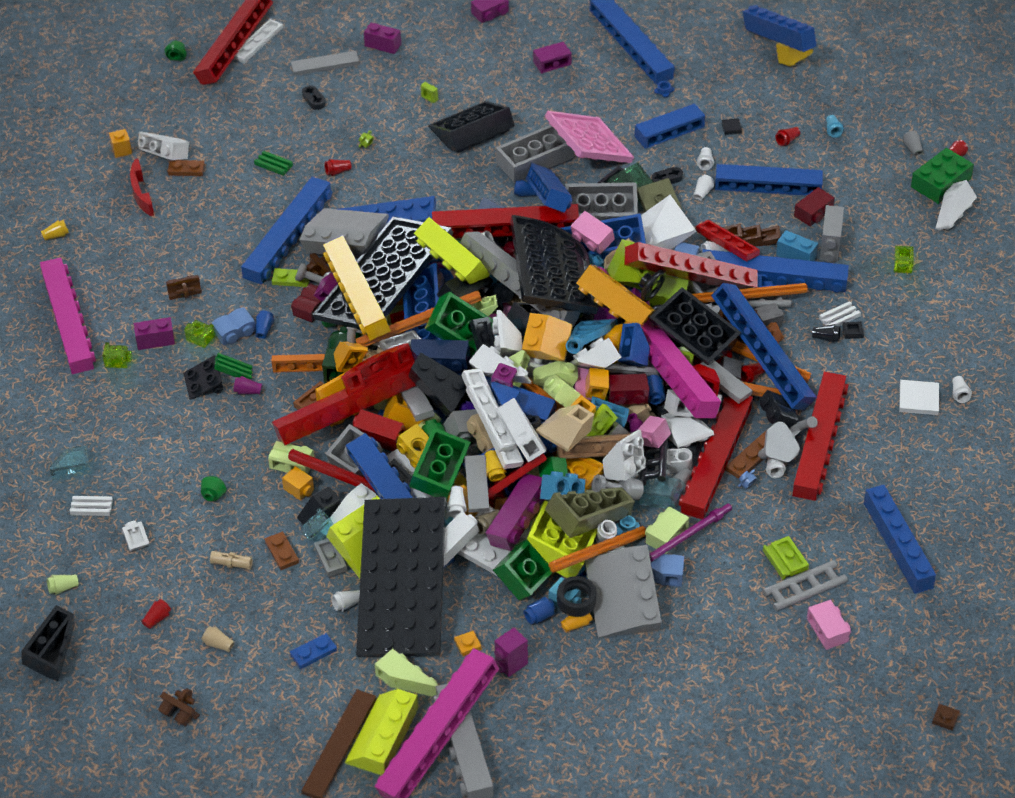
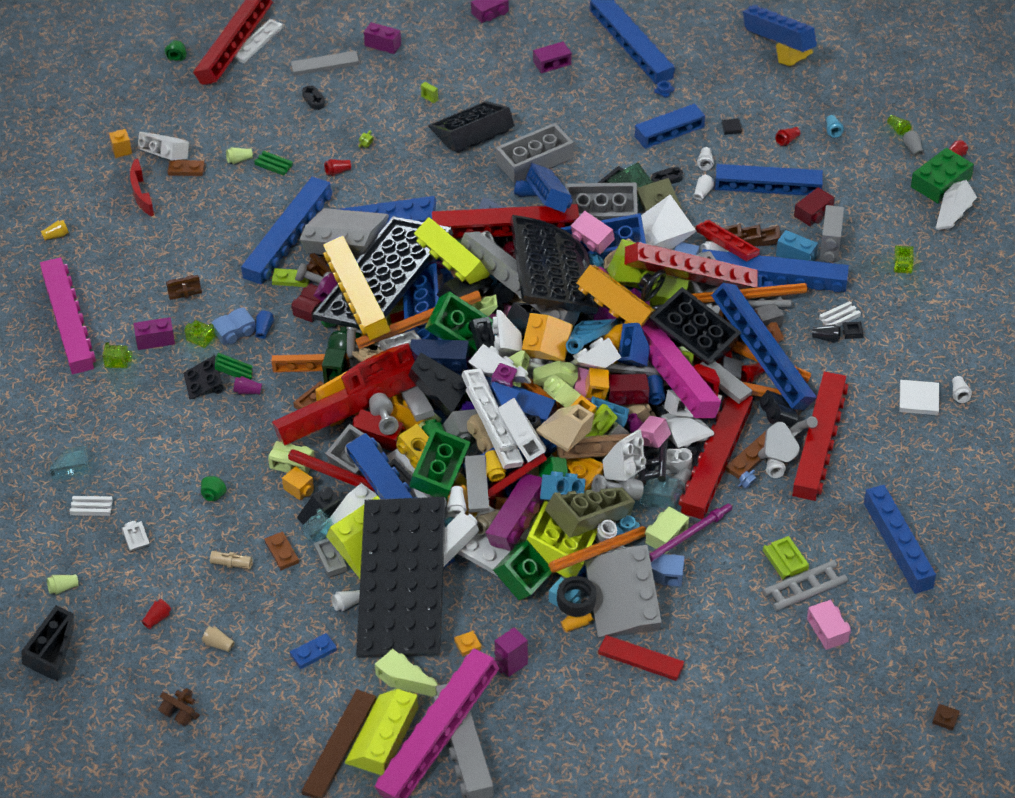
(237, 155): none -> yellowish green cone
(348, 355): light orange slope -> none
(382, 406): none -> light grey piece
(539, 610): blue brick -> none
(589, 137): bright pink plate -> none
(641, 657): none -> red tile
(900, 125): none -> clear neon green cone

